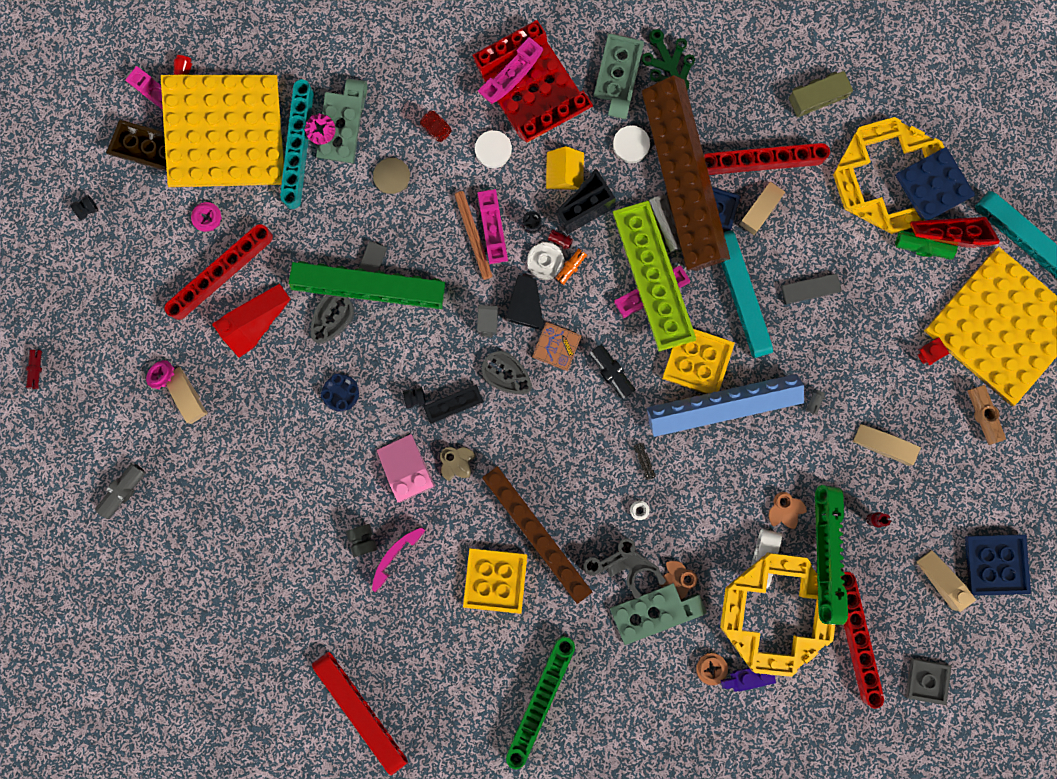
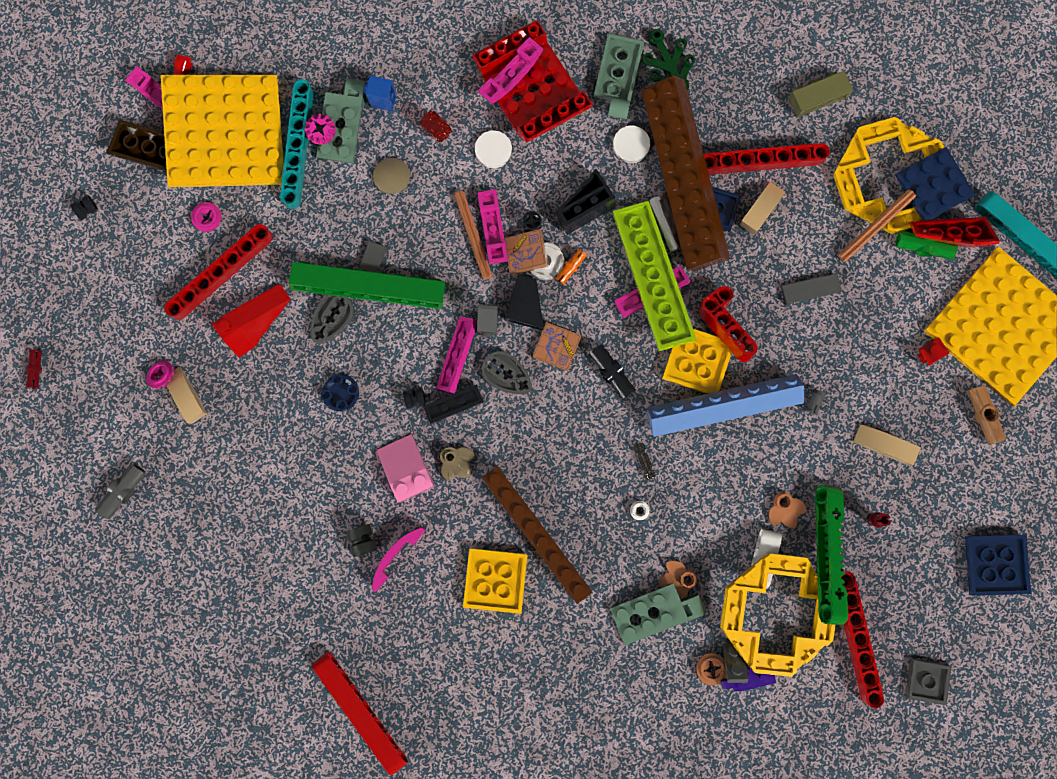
(380, 93): none -> blue brick
(457, 354): none -> dark pink plate
(526, 252): none -> nougat tile
(540, 702): green gear -> none
(560, 239): dark red pin -> none
(564, 169): yellow slope -> none
(625, 561): dark grey piece -> none
(730, 325): none -> red beam
(734, 665): none -> dark grey plate
(745, 299): teal beam -> none
(877, 225): none -> nougat axle
(946, 582): tan slope -> none

